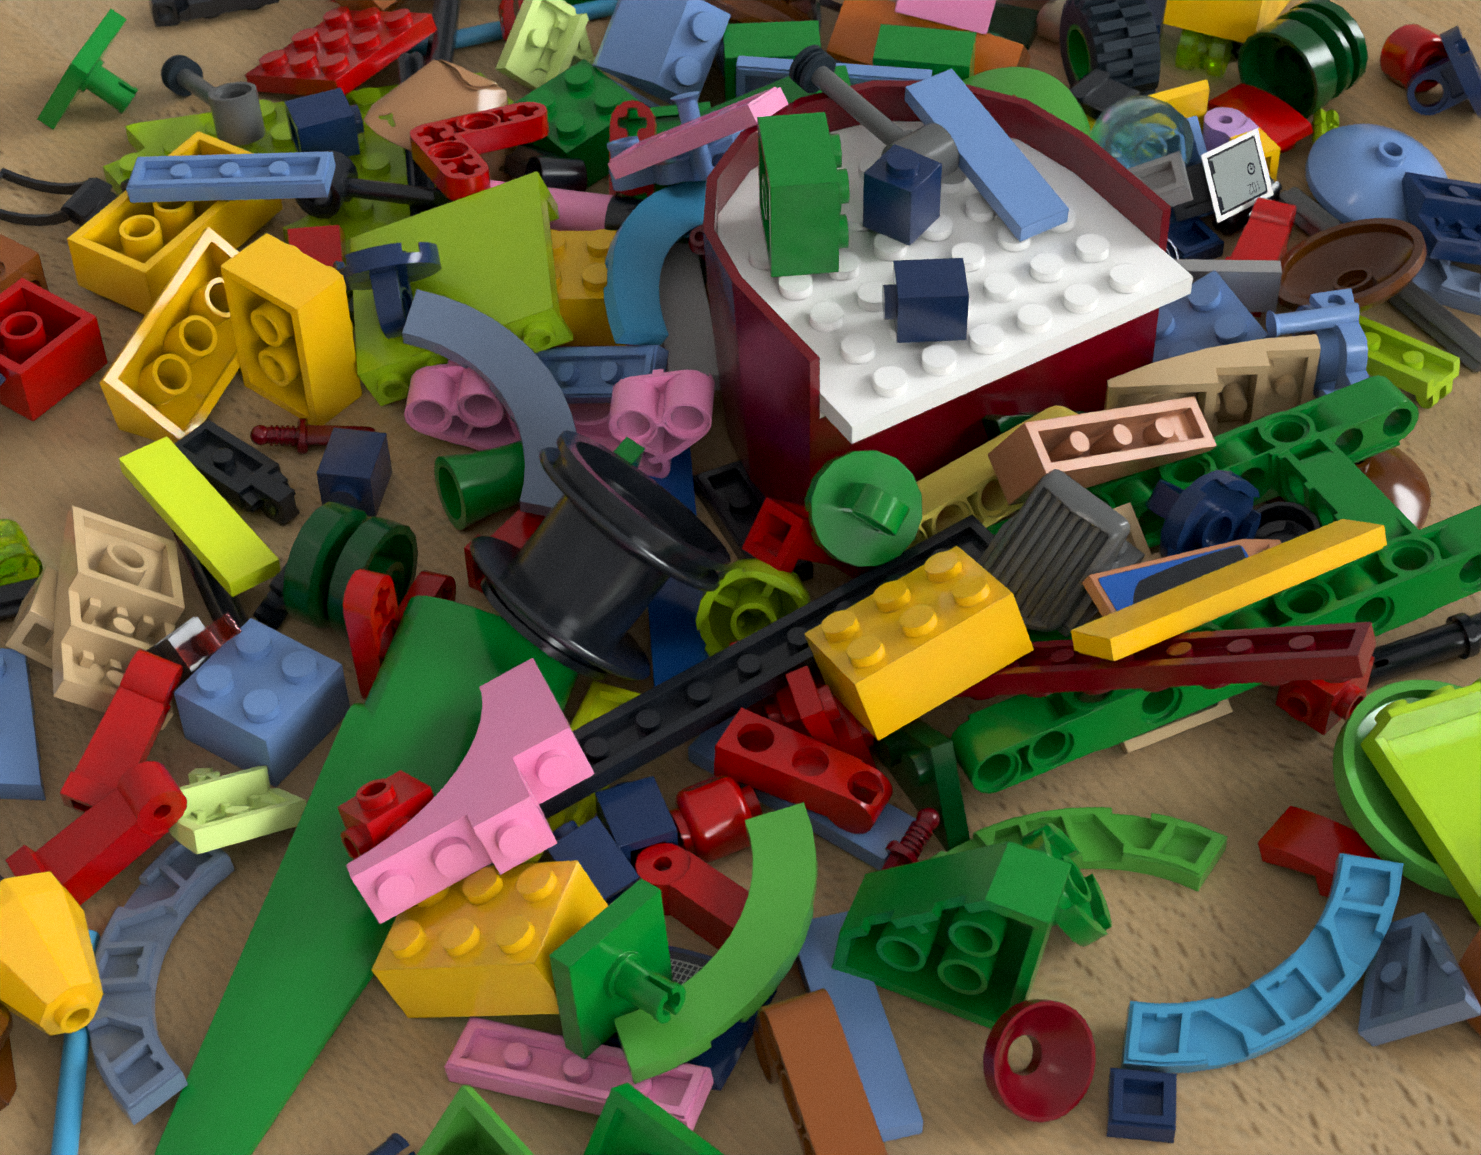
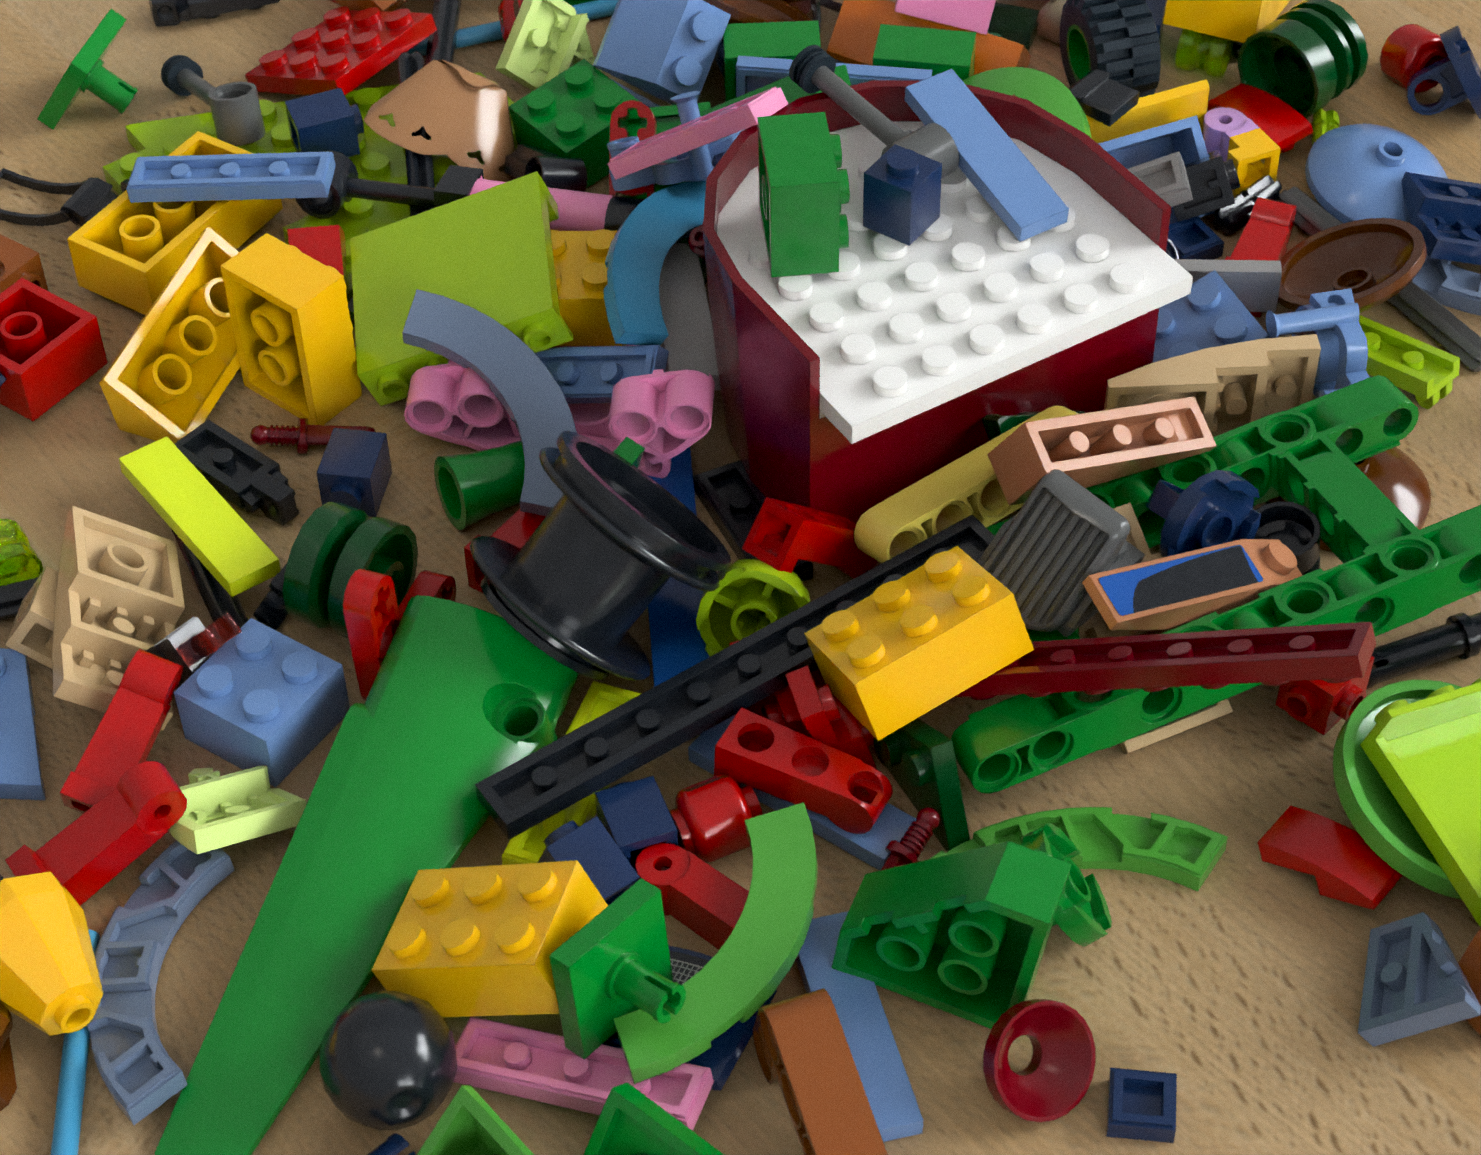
(381, 810): red brick -> none
(388, 1060): none -> black piece
(389, 275): dark blue tile -> none
(451, 147): red beam -> none
(488, 805): bright pink arch -> none
(864, 508): green tile -> none
(927, 300): dark blue brick -> none
(1142, 131): clear light blue cylinder -> none
(1227, 589): yellow tile -> none
(1237, 175): sticker -> none
(1282, 1002): dark azure tile -> none

